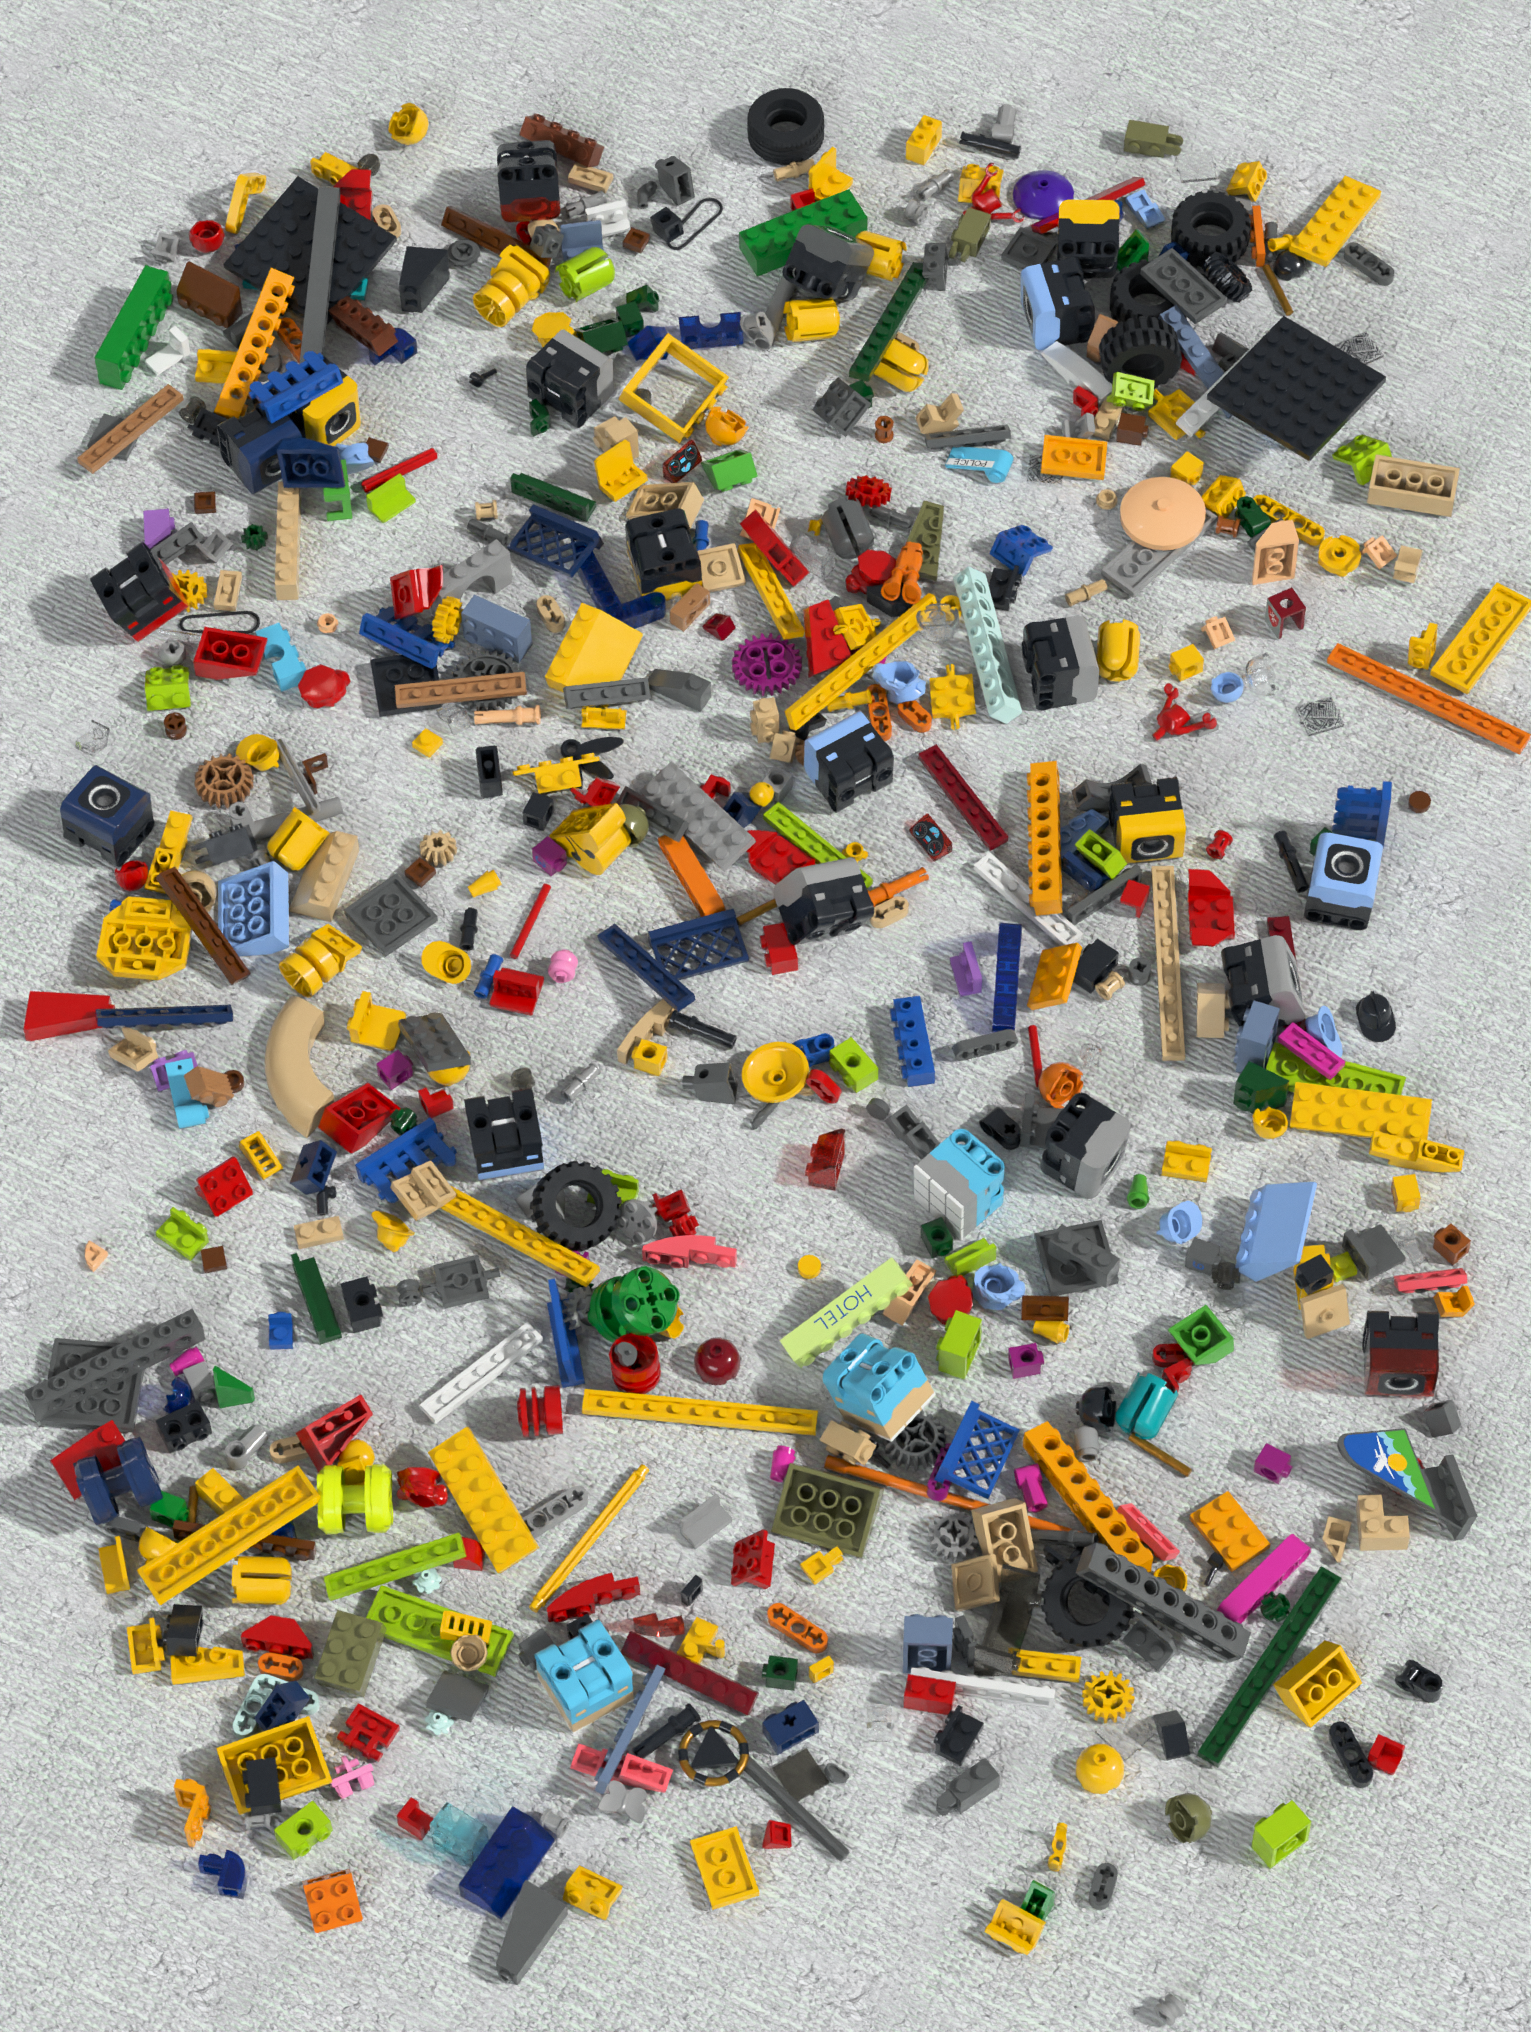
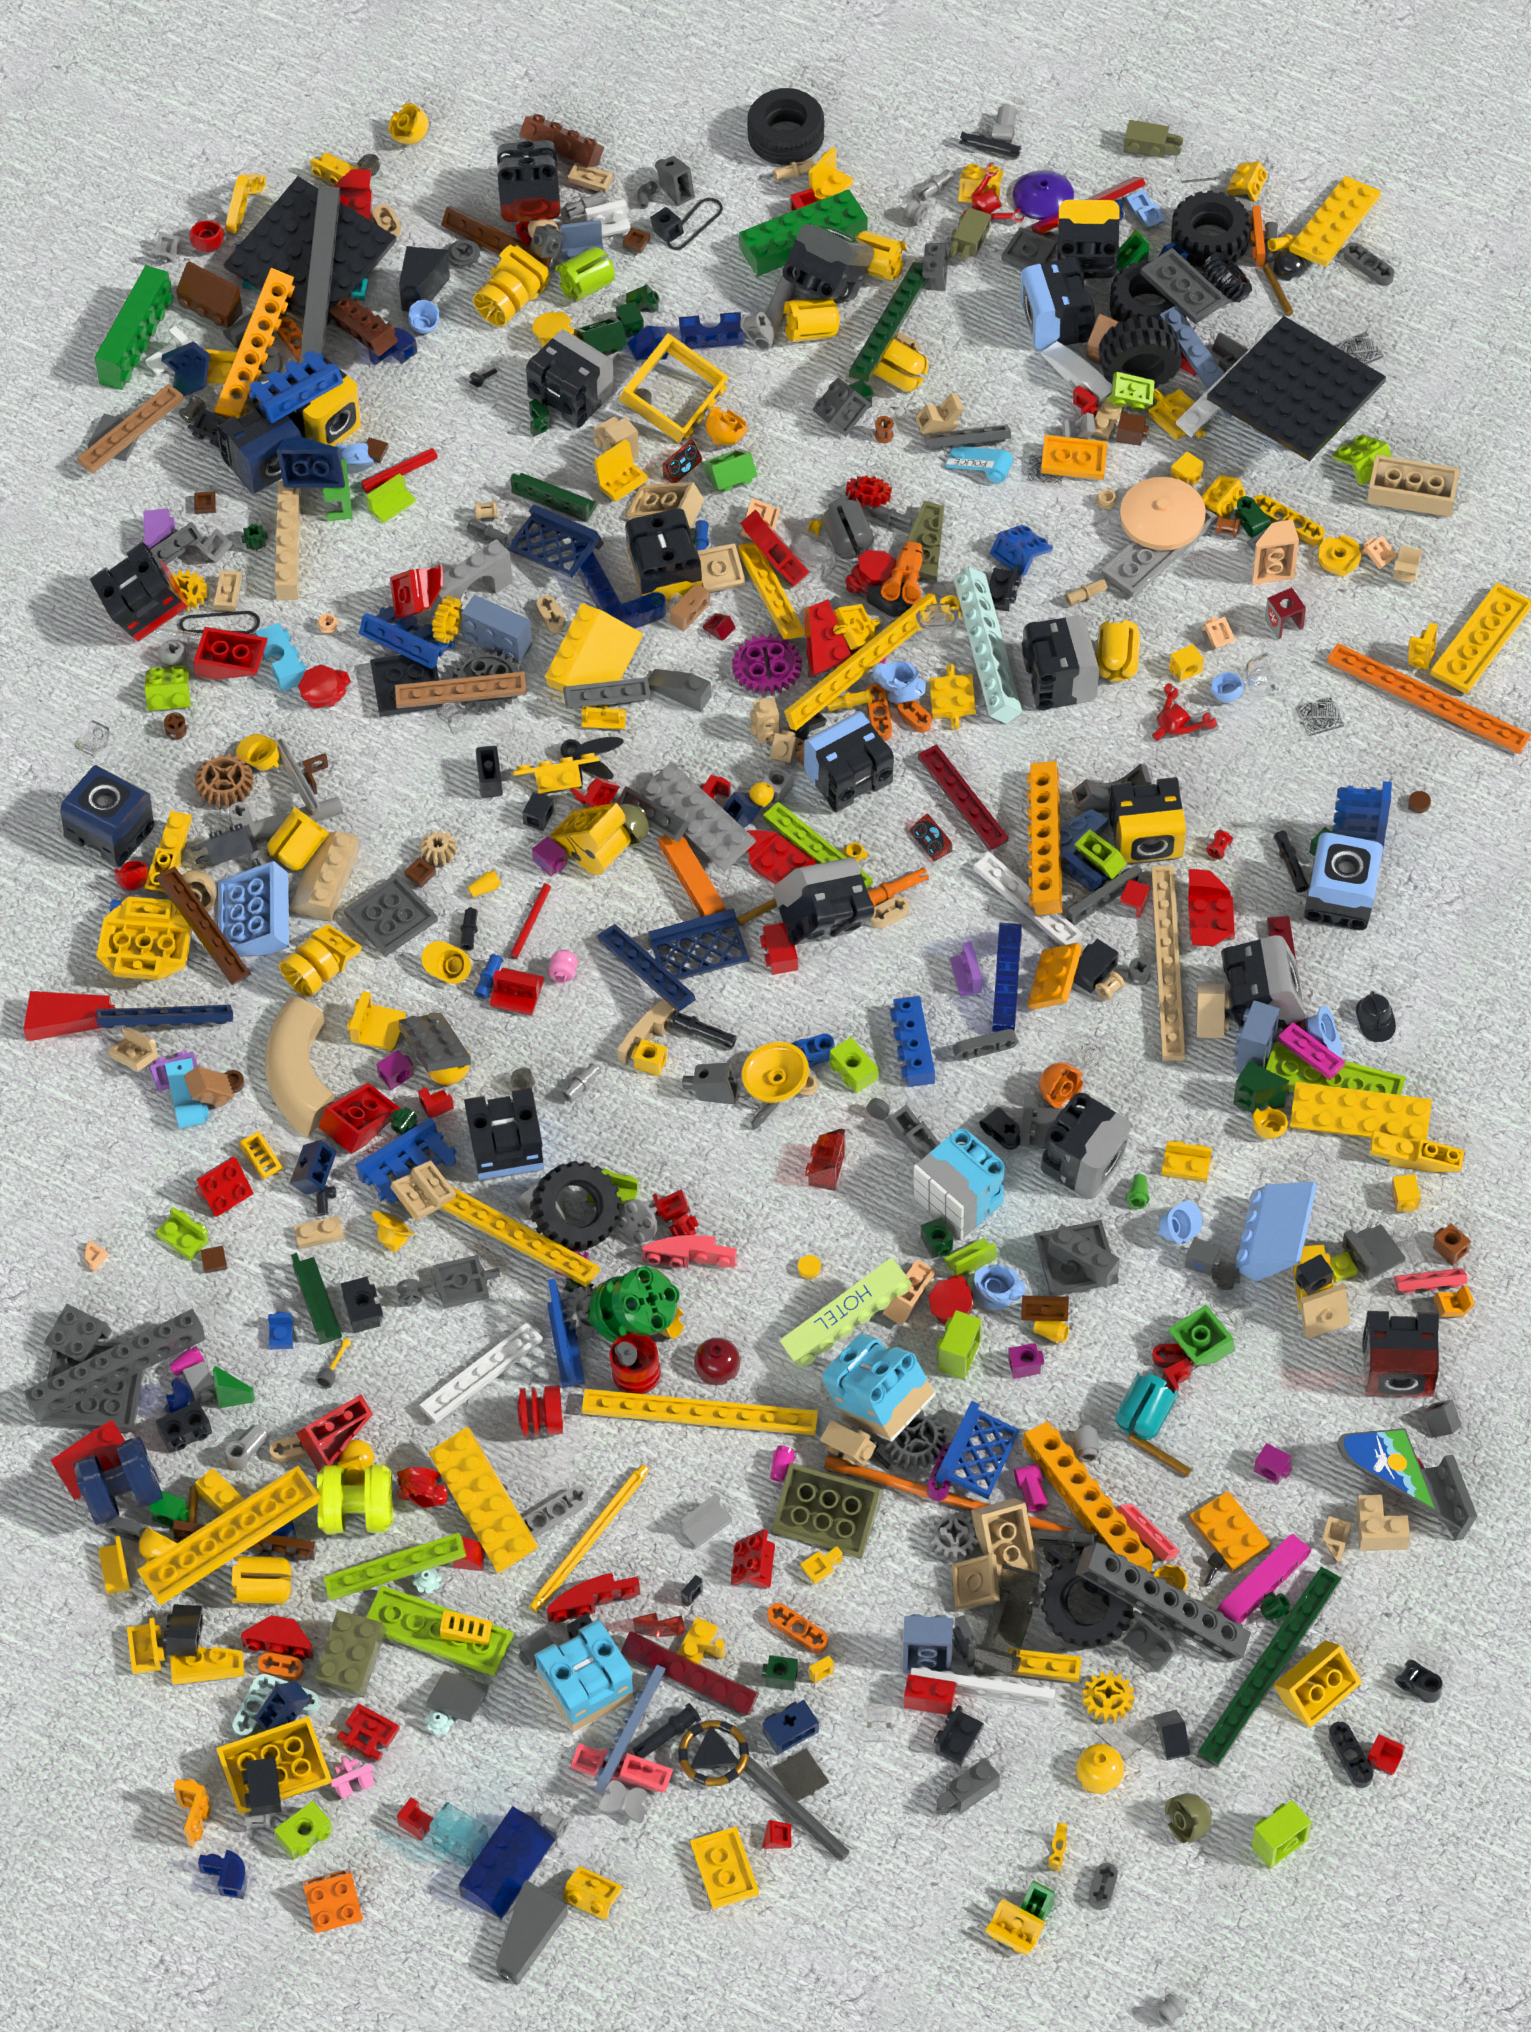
(76, 1333): none -> dark grey bracket
(190, 367): none -> dark blue bracket
(326, 1376): none -> dark grey hinge
(423, 316): none -> light blue hair
(427, 742): yellow plate -> none
(469, 1652): tan hair -> none
(518, 715): light nougat pin -> none
(823, 1086): red beam -> none
(836, 1774): dark grey piece -> none
(923, 140): yellow brick -> none
(1035, 1052): red bar -> none
(1097, 1408): black cylinder -> none

